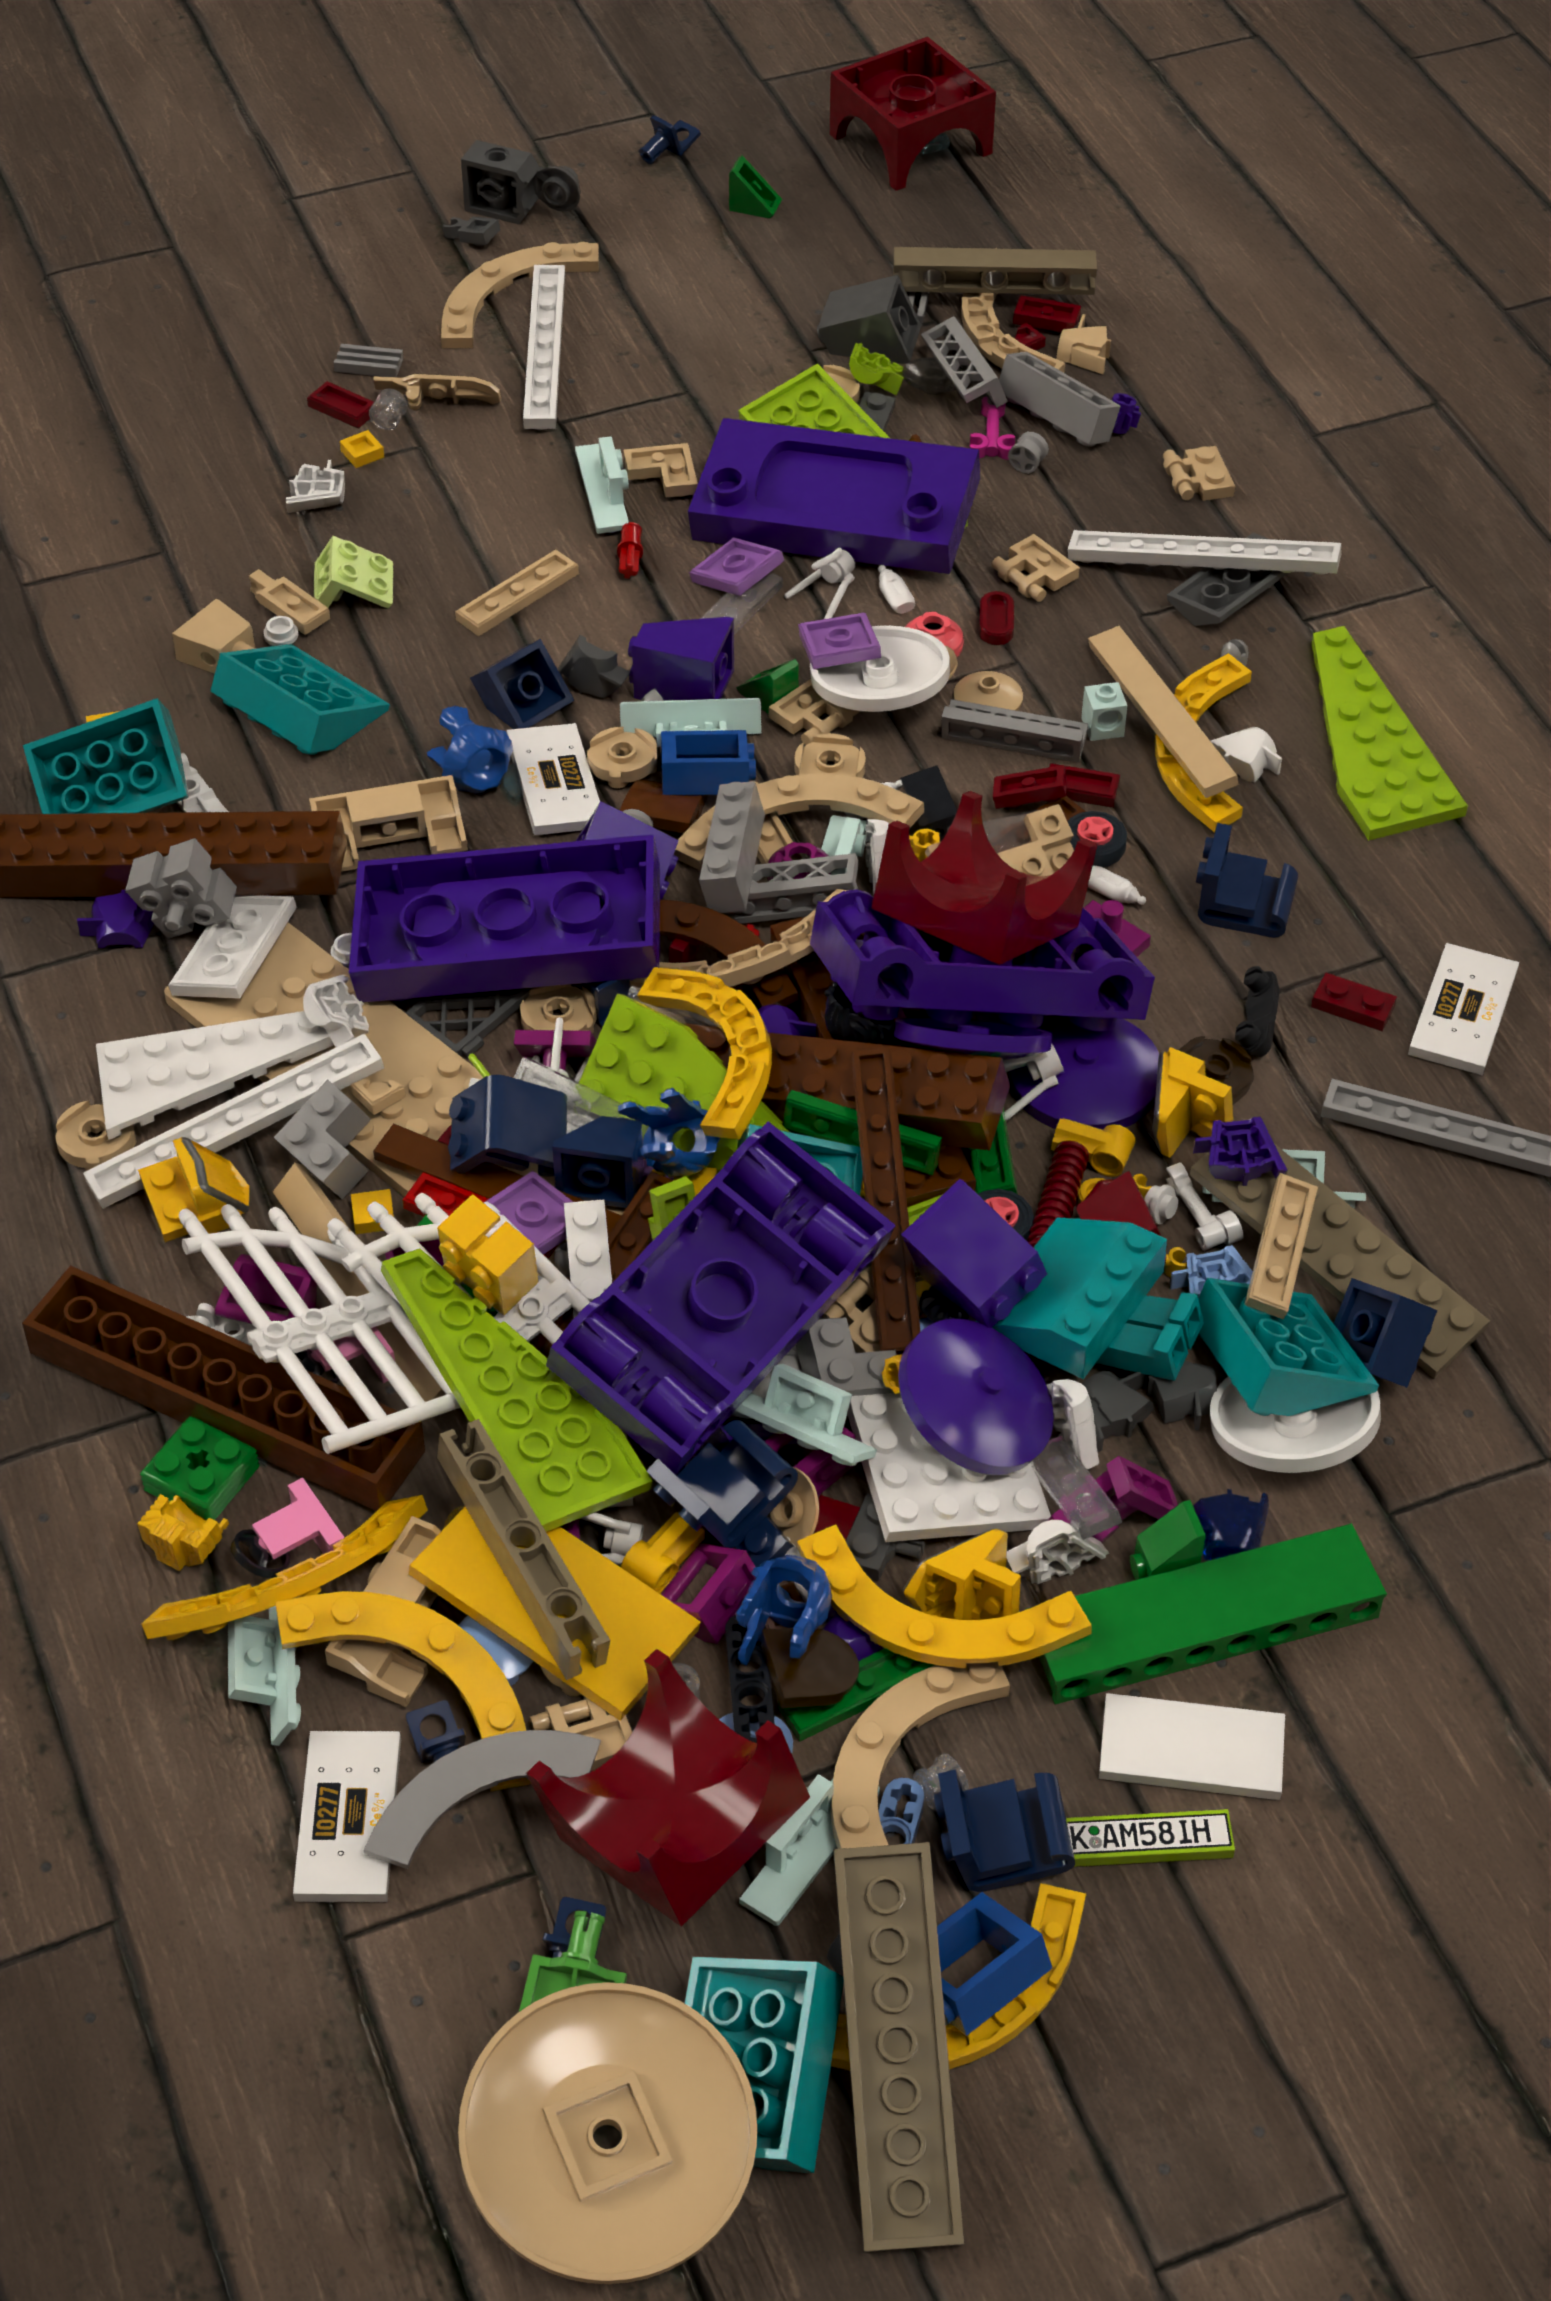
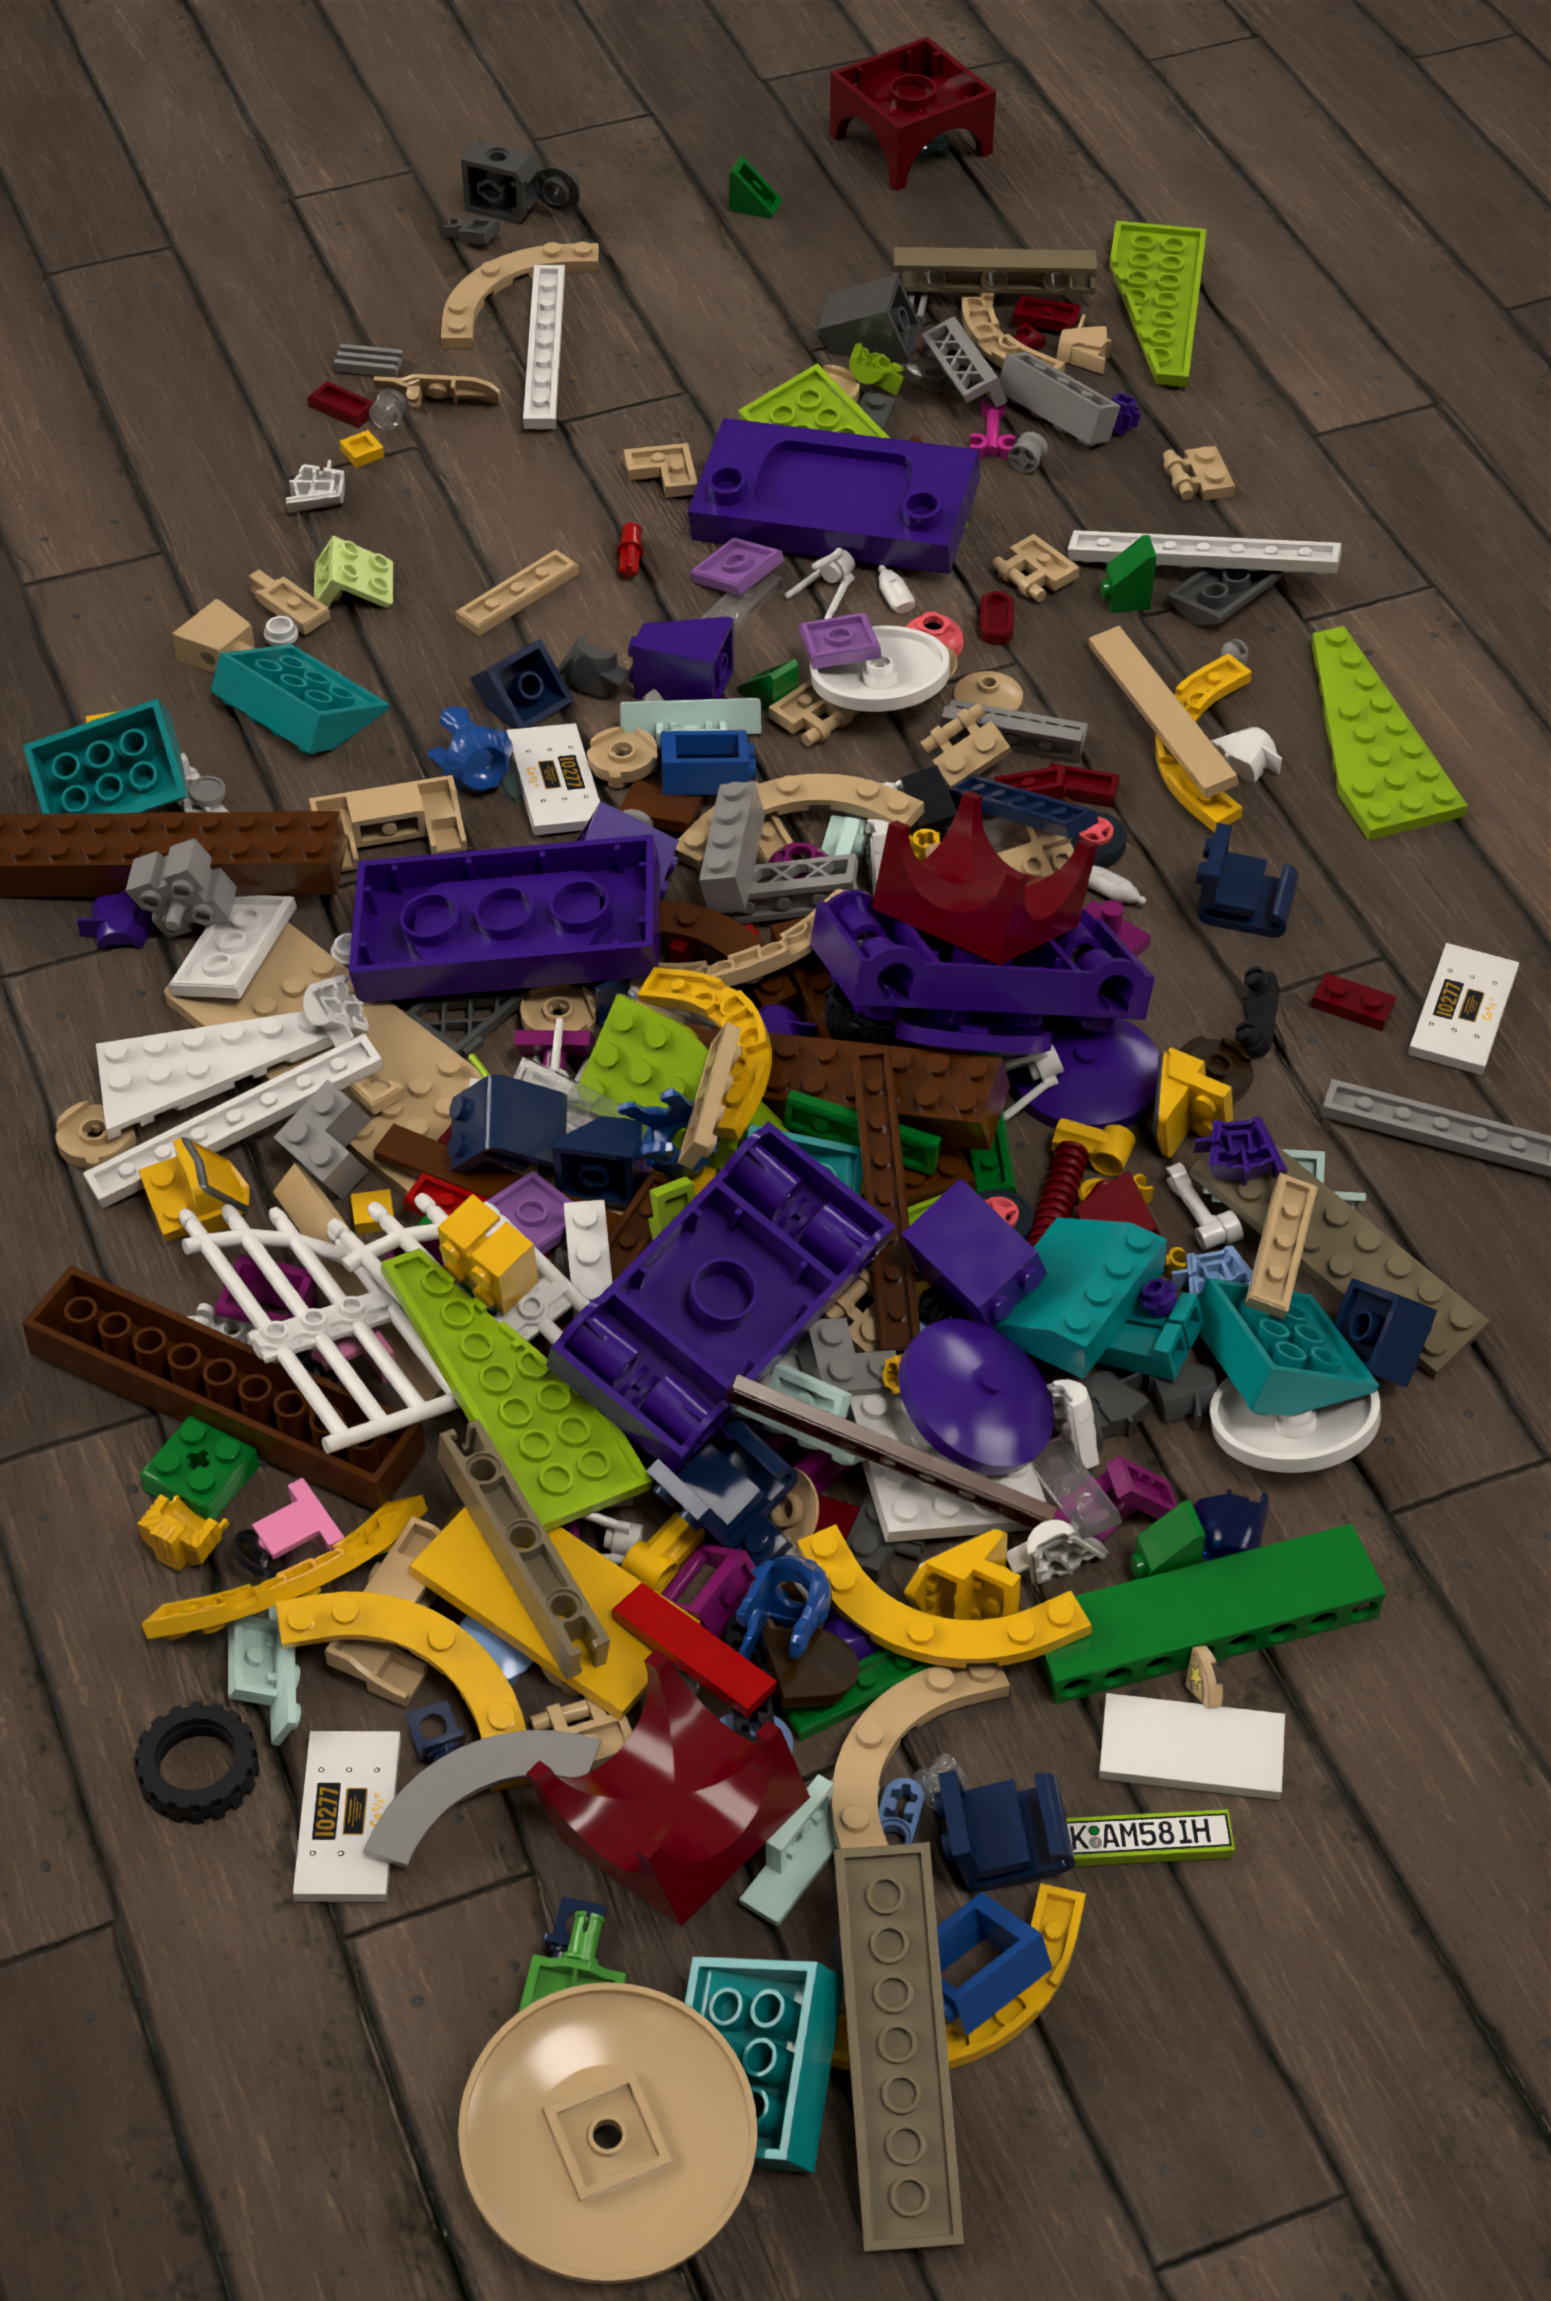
(186, 1724): none -> black tyre
(207, 790): none -> light grey piece
(604, 483): light aqua bracket -> none
(667, 138): dark blue bracket -> none
(694, 1649): none -> red tile
(713, 1087): none -> tan plate
(830, 747): tan plate -> none
(888, 1452): none -> reddish brown tile
(972, 754): none -> tan plate
(1027, 807): none -> dark blue tile
(1104, 711): light aqua brick -> none
(1130, 578): none -> green slope
(1158, 1297): none -> dark purple plate
(1160, 285): none -> lime wing
(1161, 1202): white plate -> none
(1202, 1679): none -> tan tile

